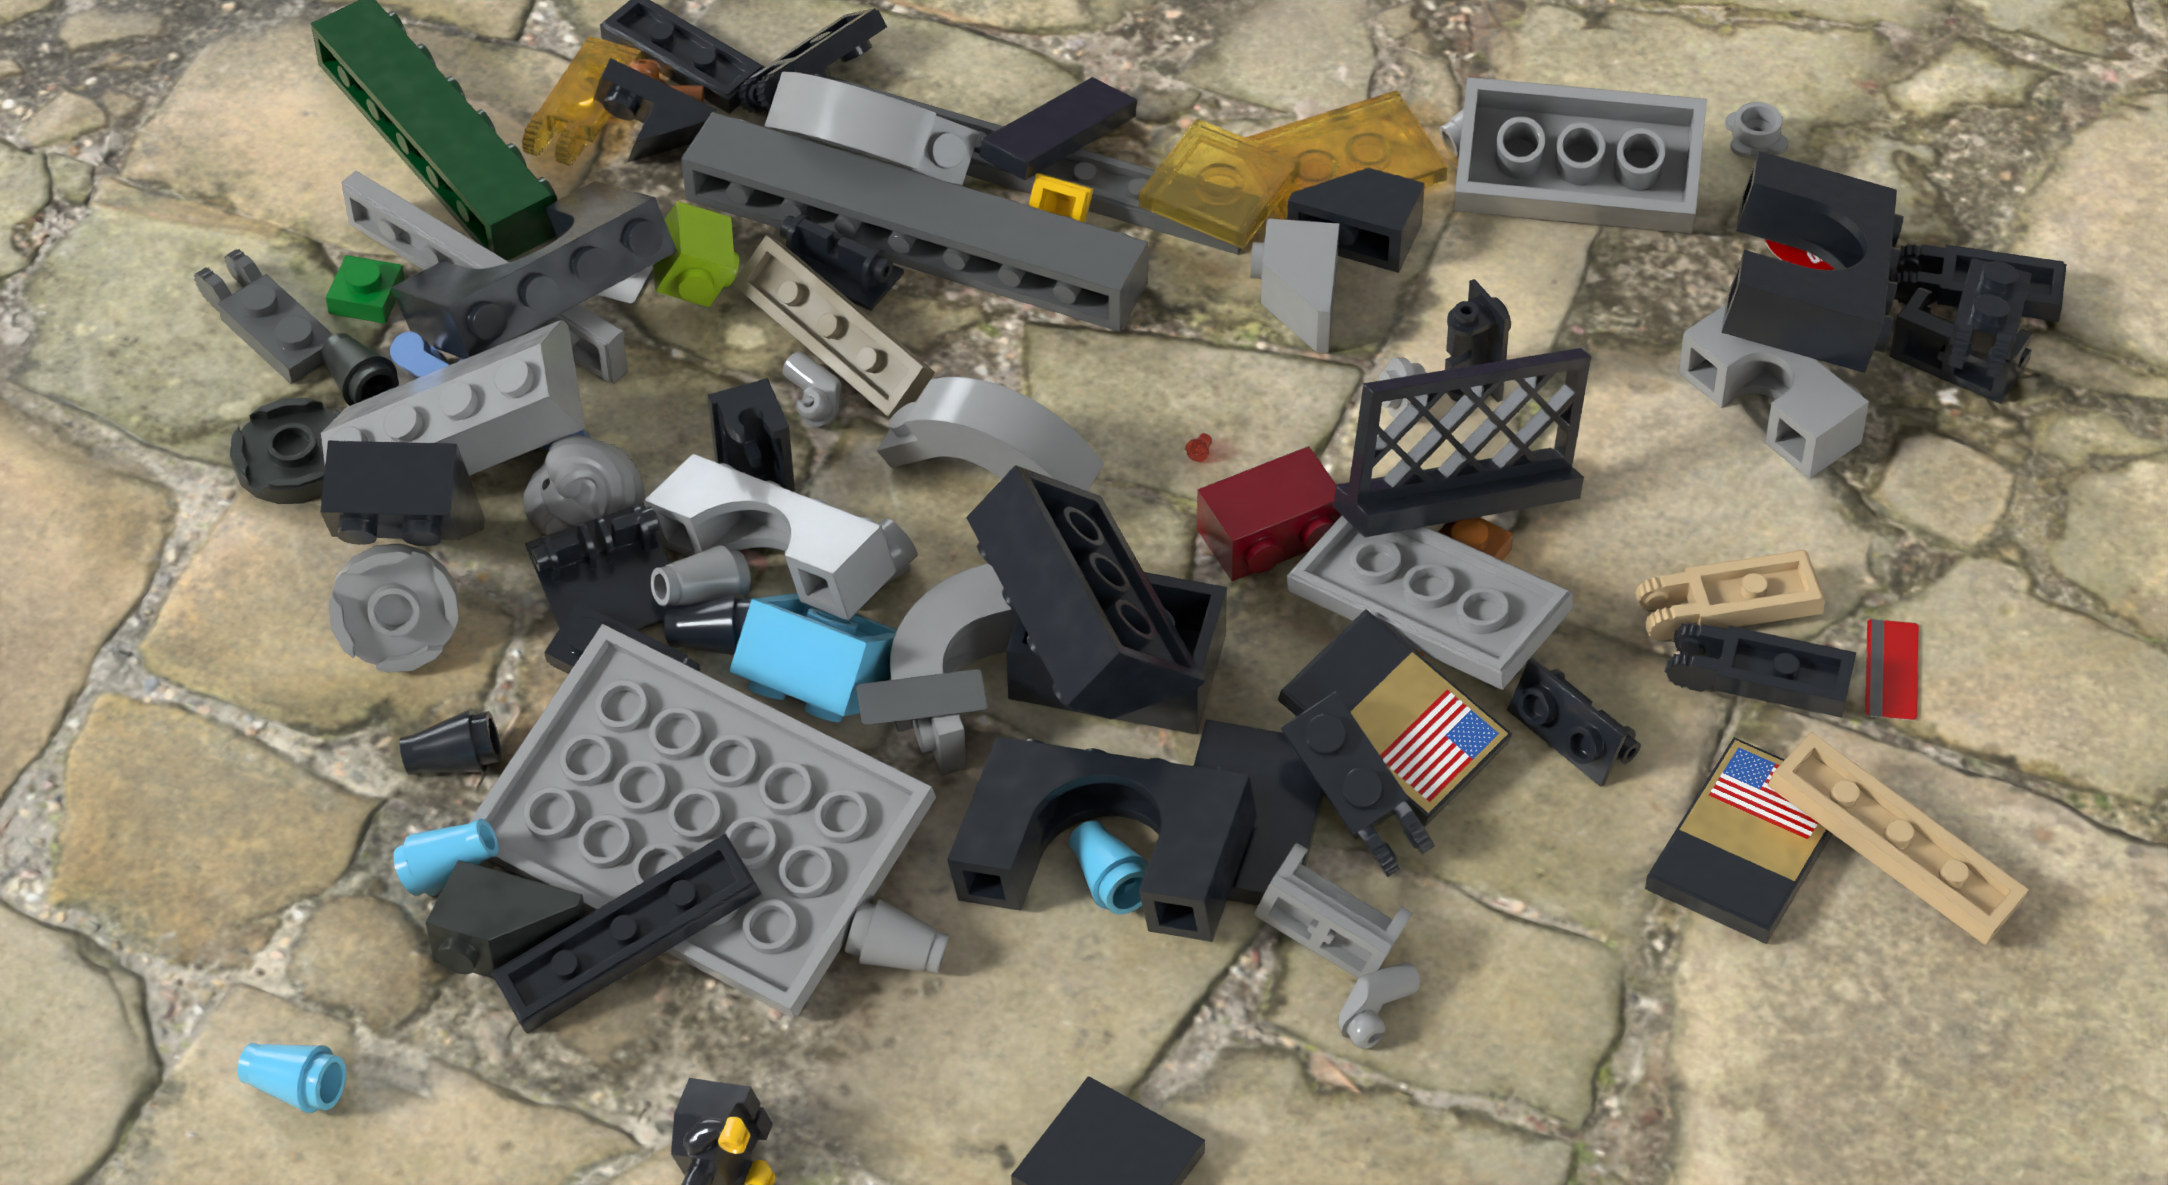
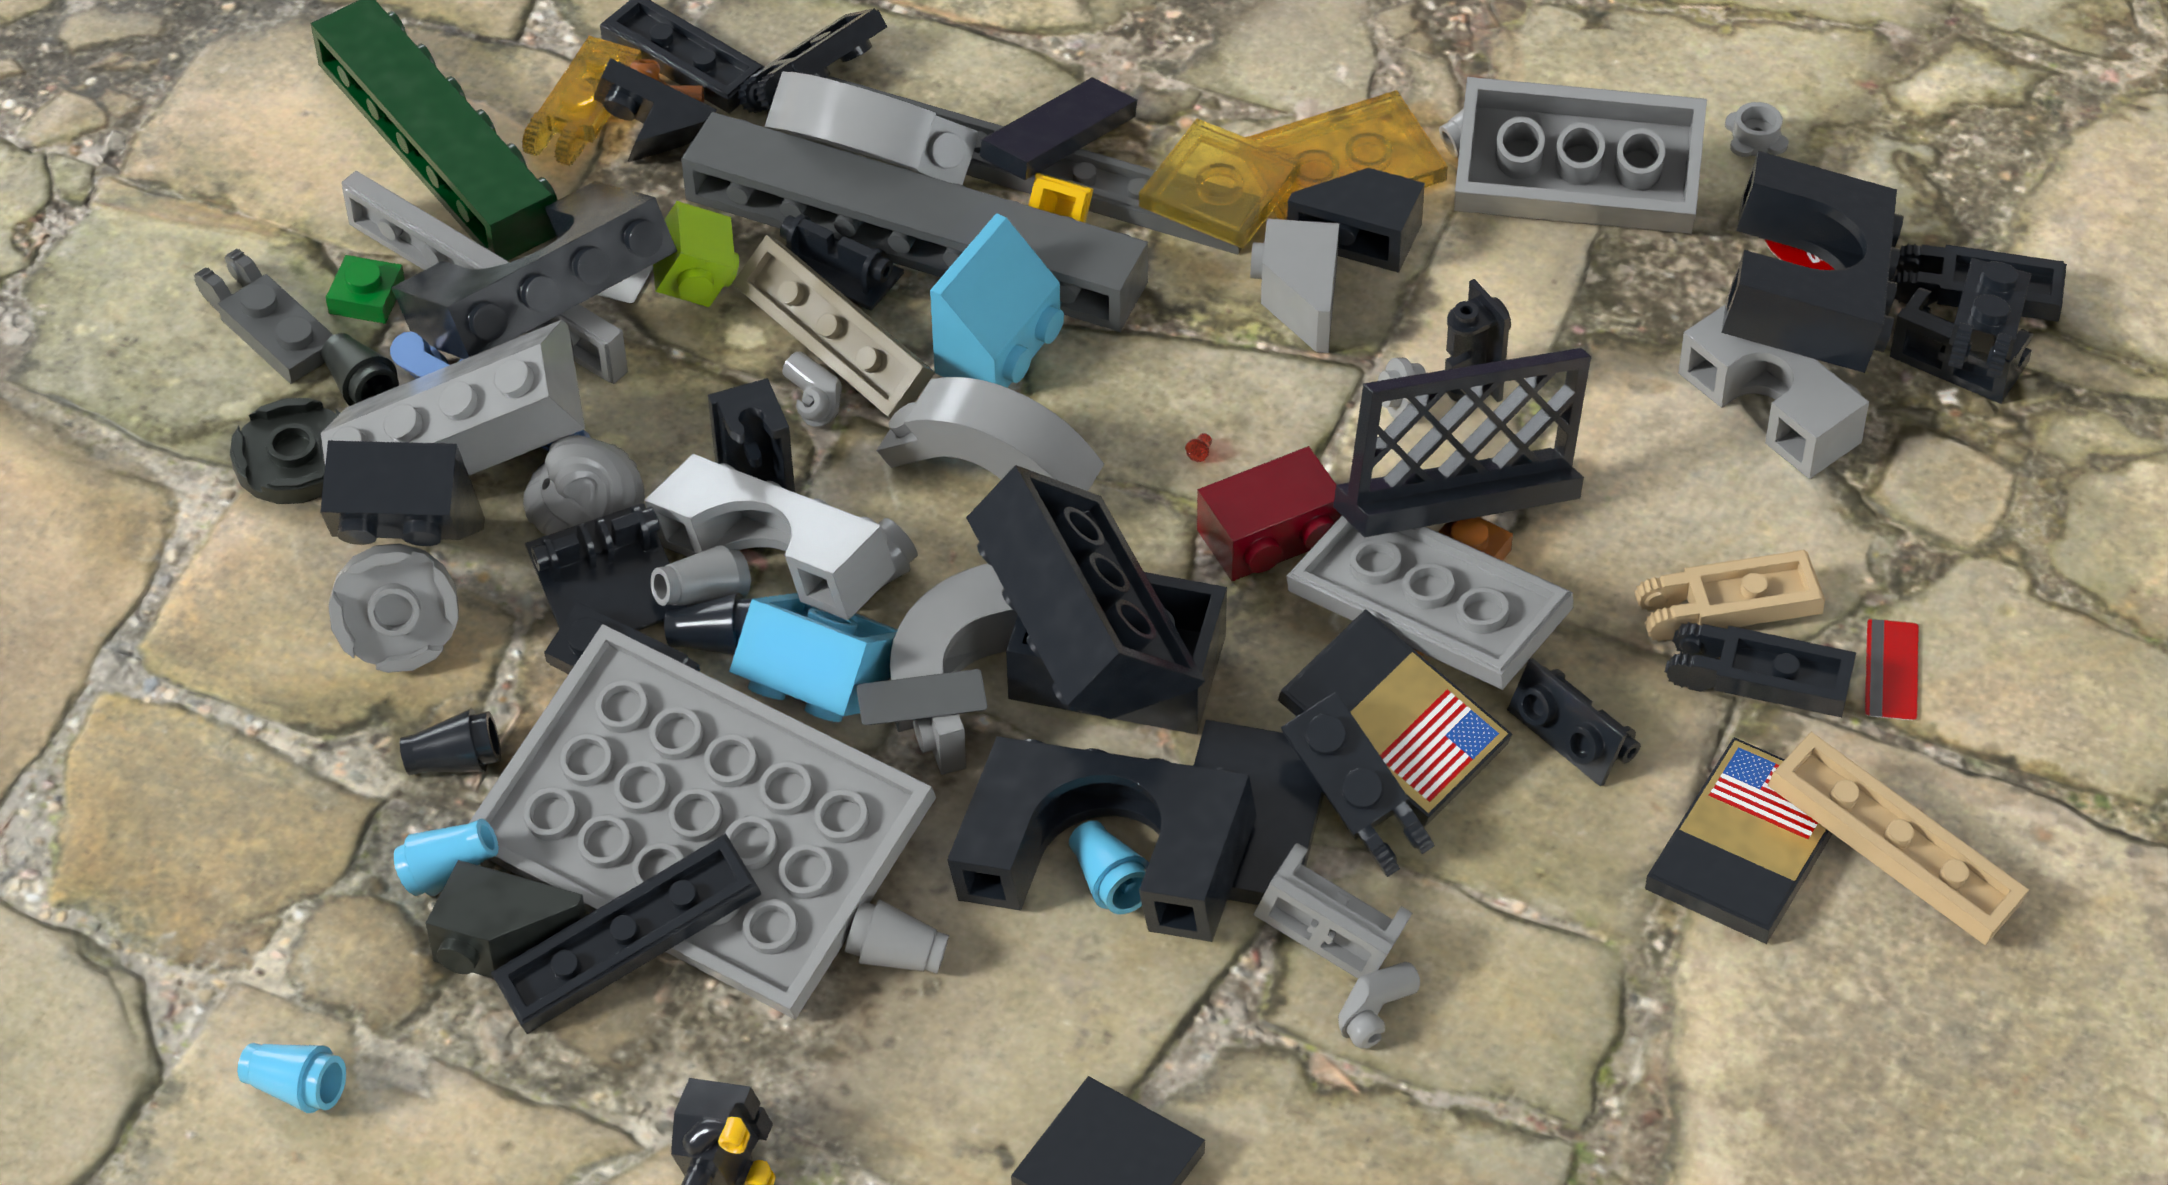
(994, 308): none -> medium azure slope

